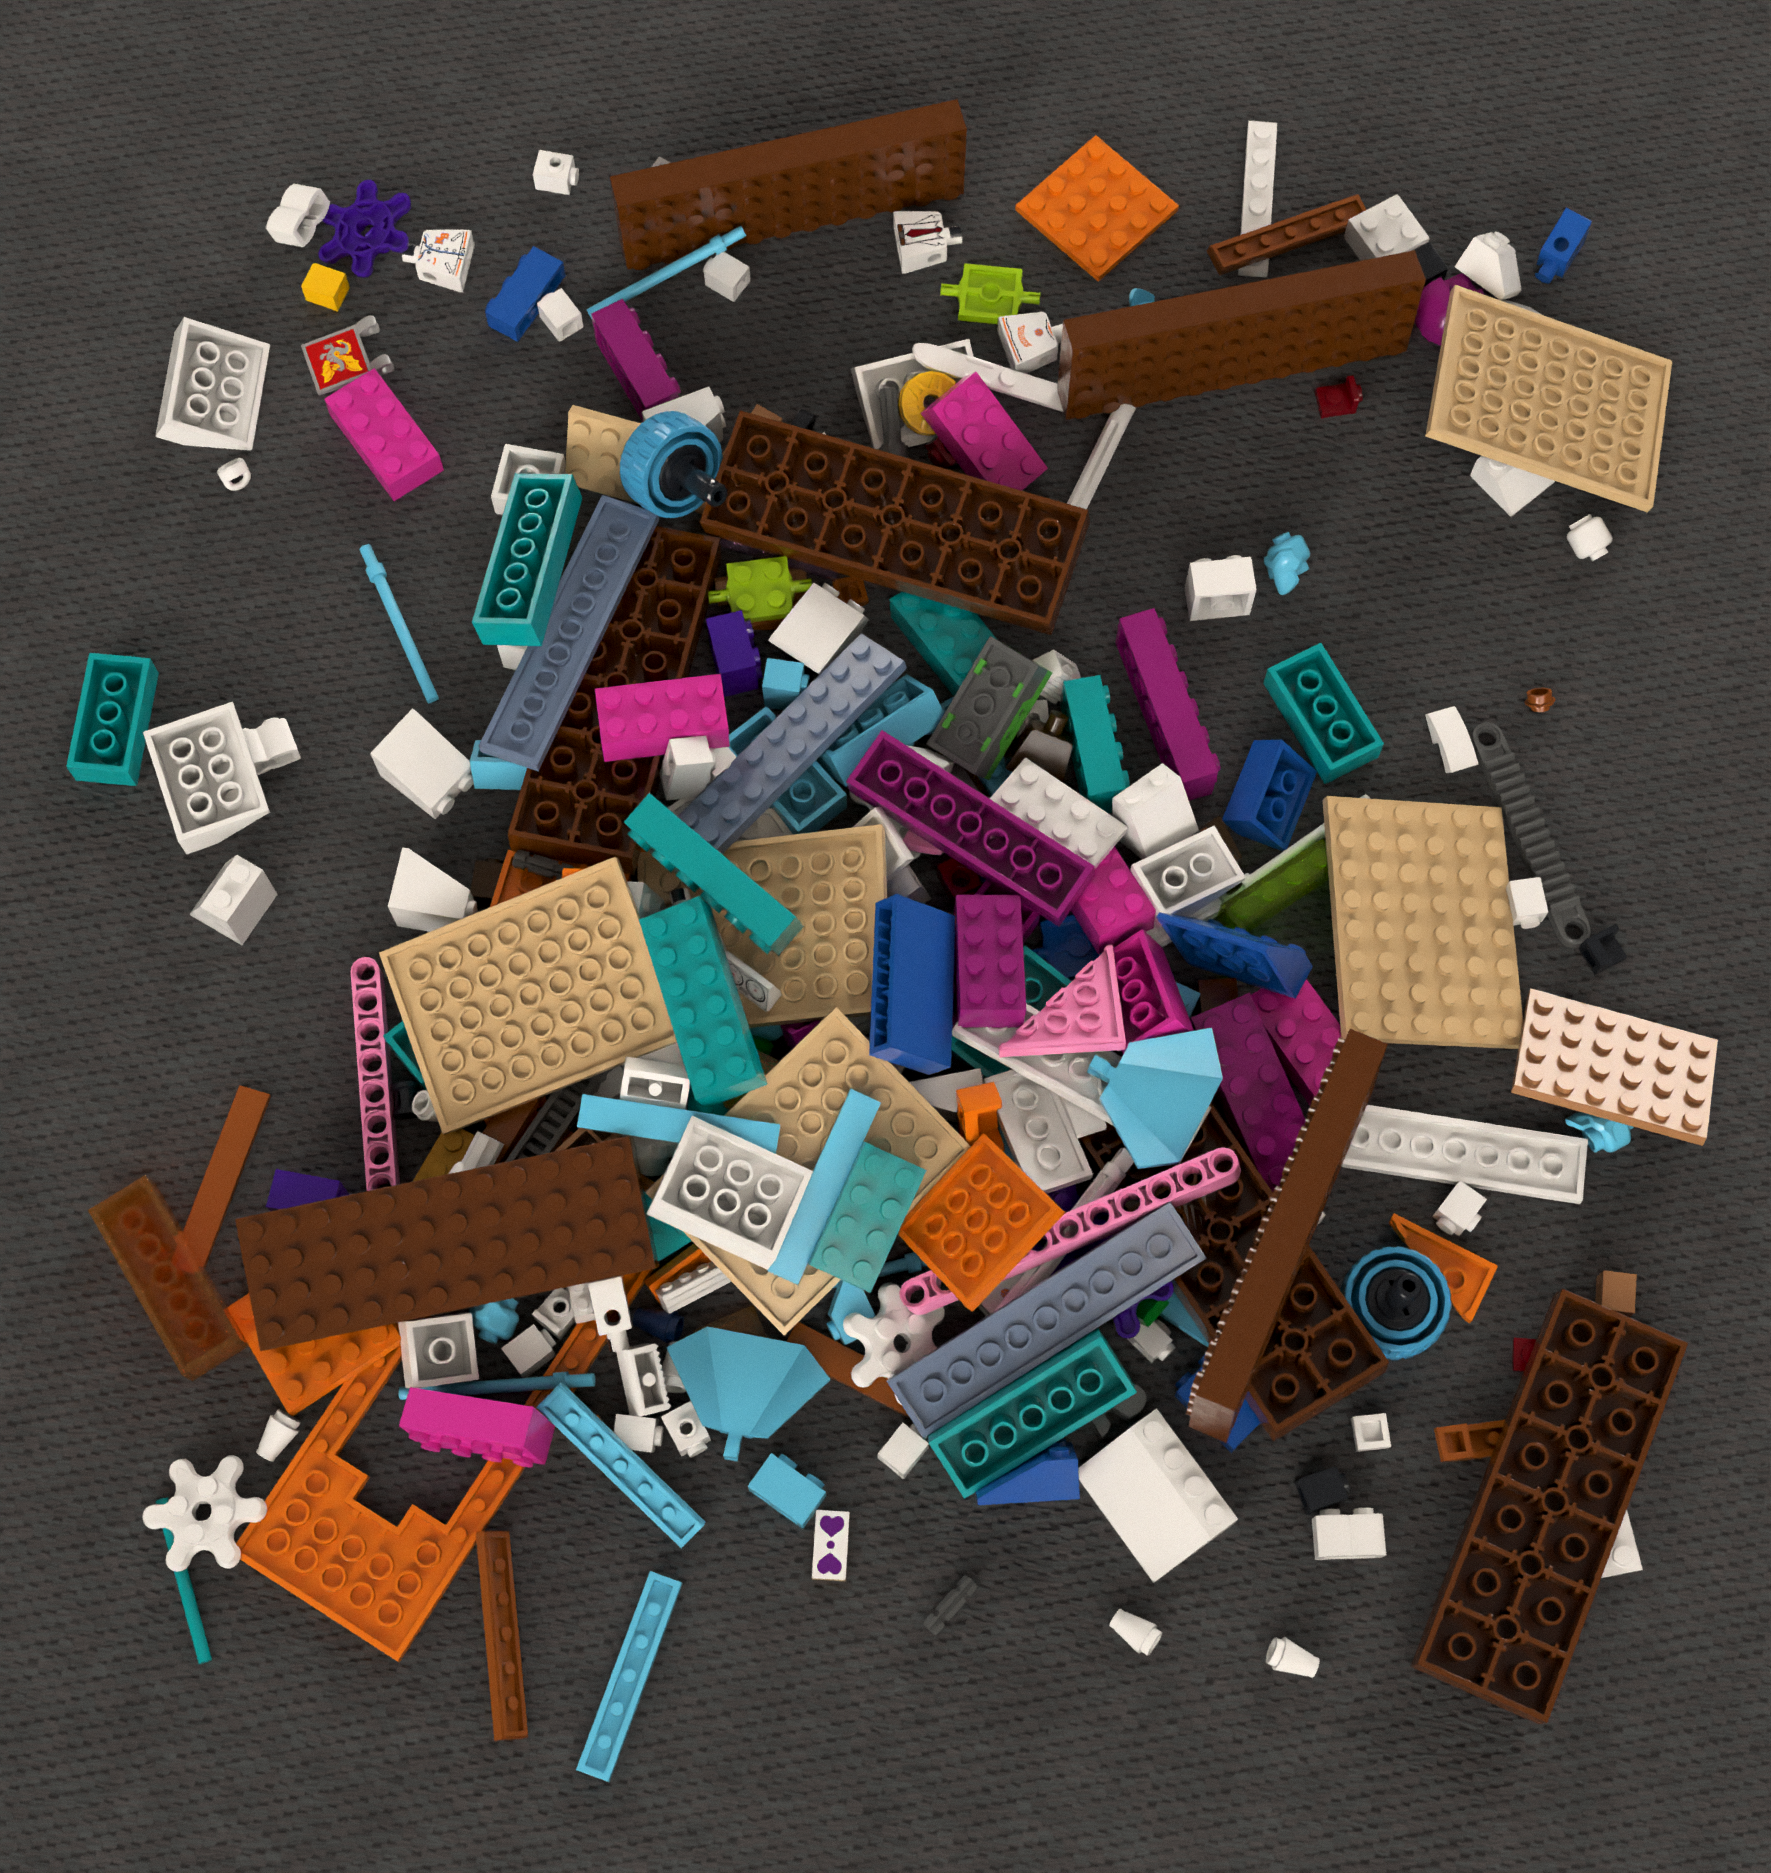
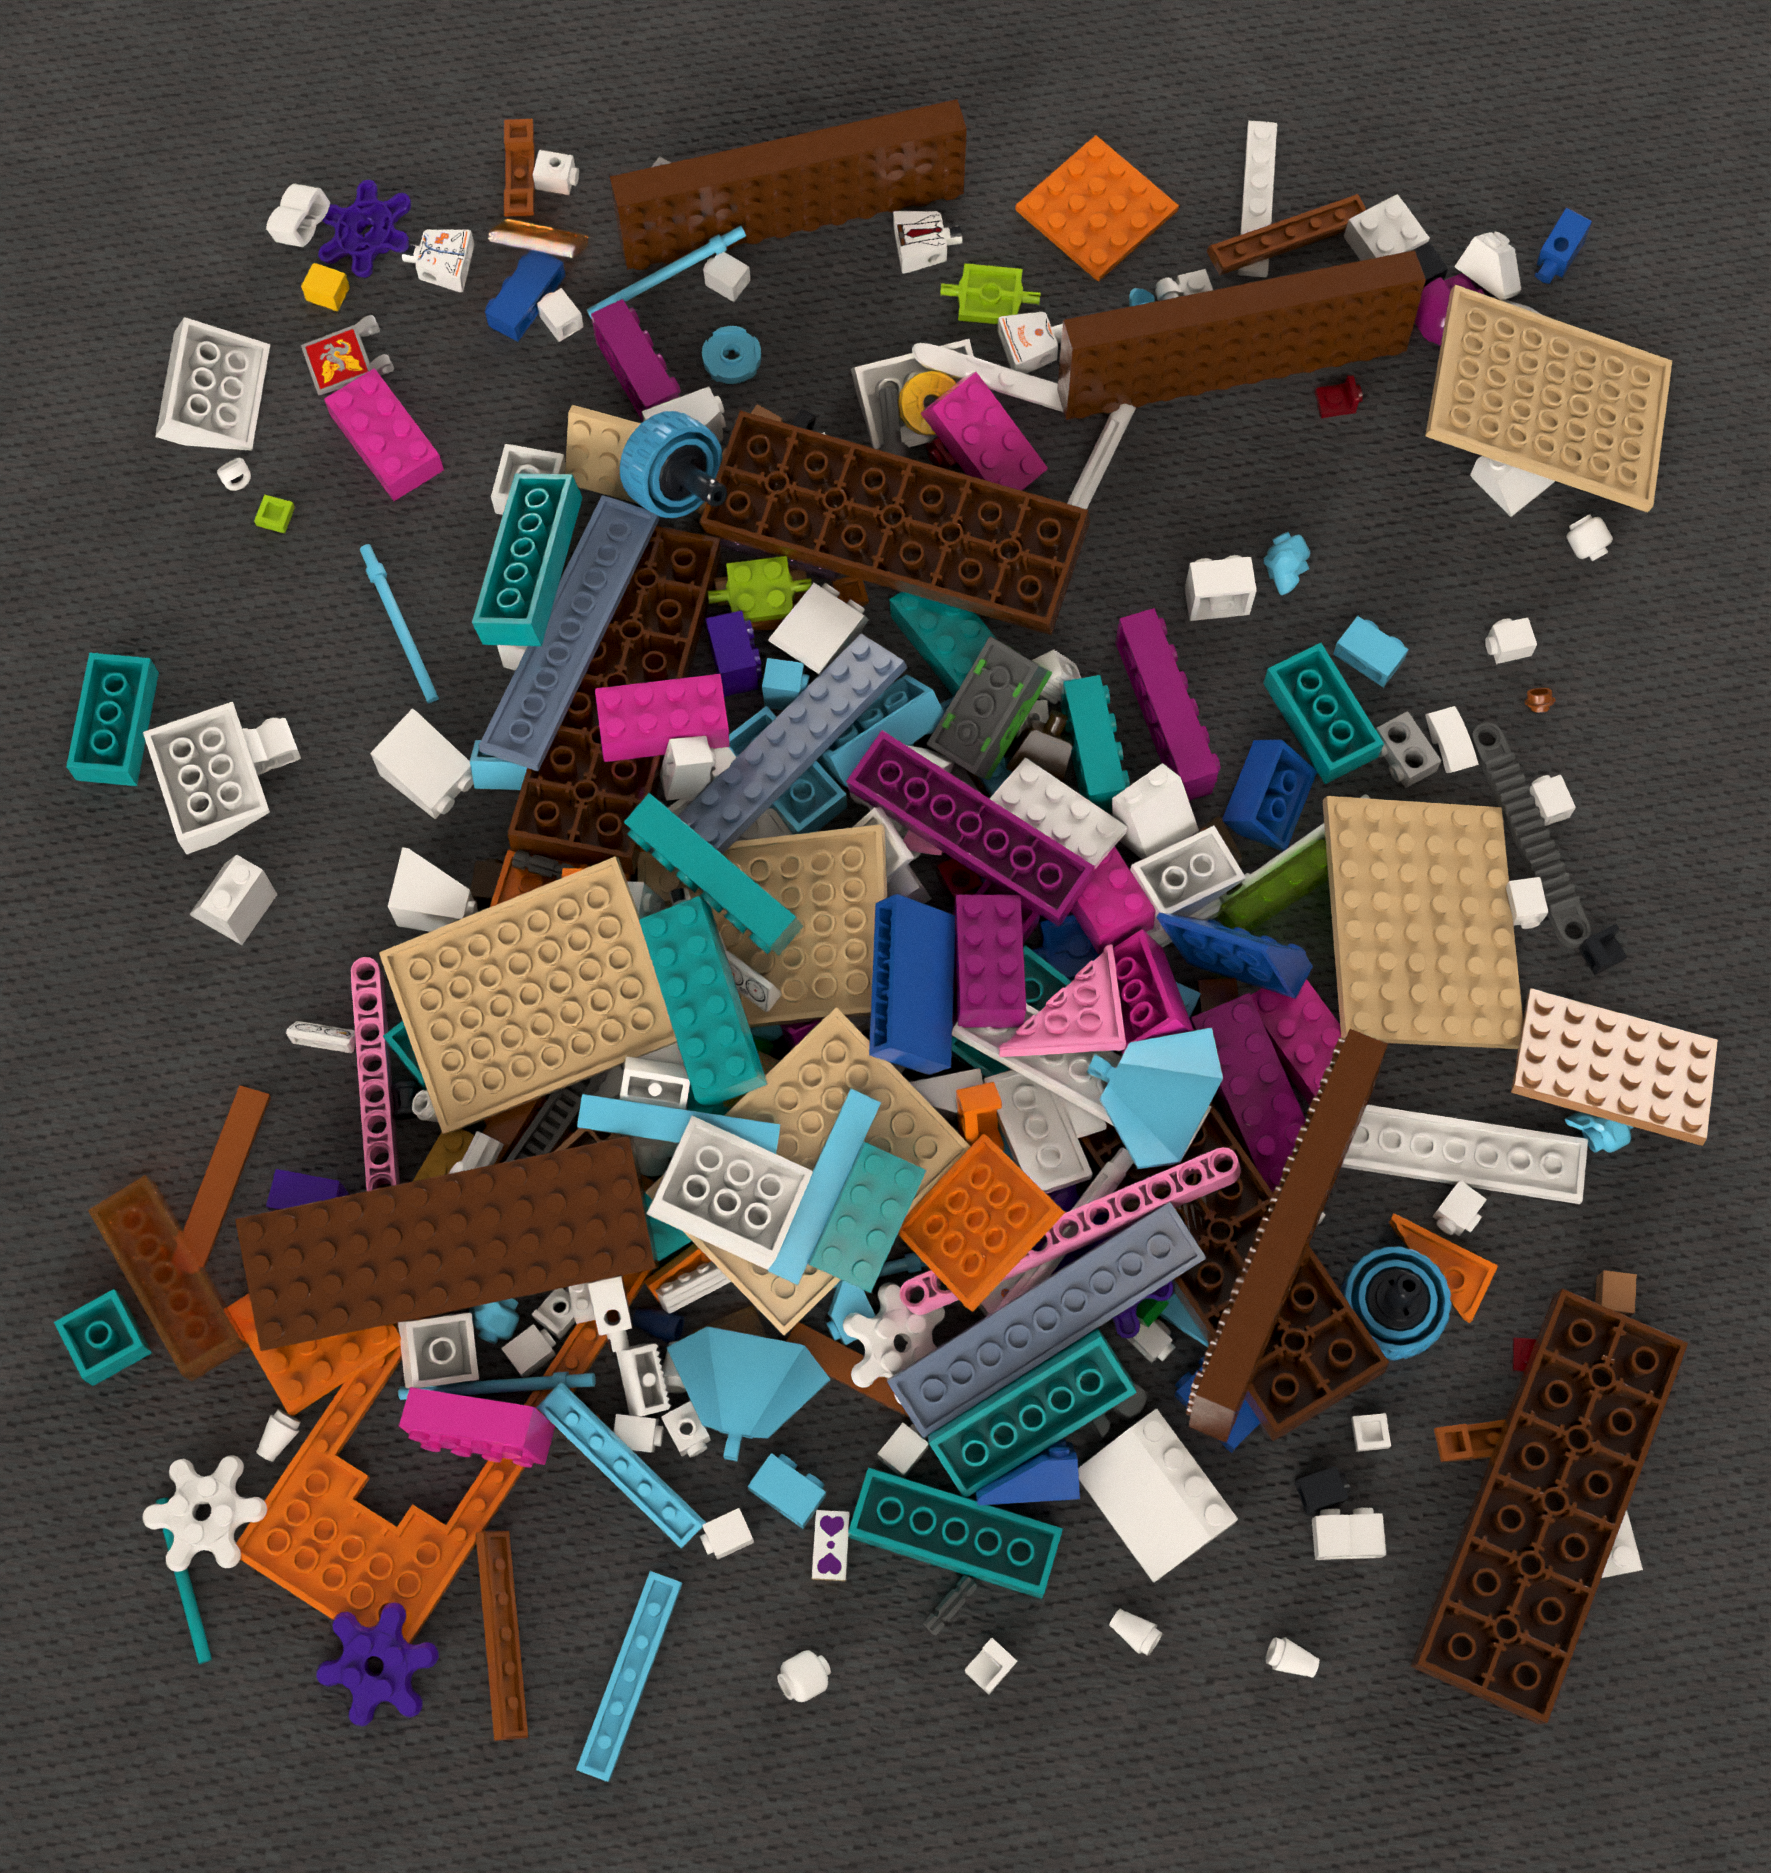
(103, 1337): none -> teal brick
(274, 514): none -> lime plate
(322, 1036): none -> white slope
(398, 1658): none -> dark purple plate
(519, 167): none -> dark orange slope
(538, 238): none -> clear orange tile
(726, 1534): none -> white brick
(735, 370): none -> medium azure plate
(804, 1676): none -> white head
(955, 1533): none -> teal brick
(990, 1666): none -> white panel
(1187, 283): none -> white plate
(1371, 651): none -> medium azure brick
(1413, 747): none -> light grey brick
(1510, 640): none -> white brick
(1552, 798): none -> white brick

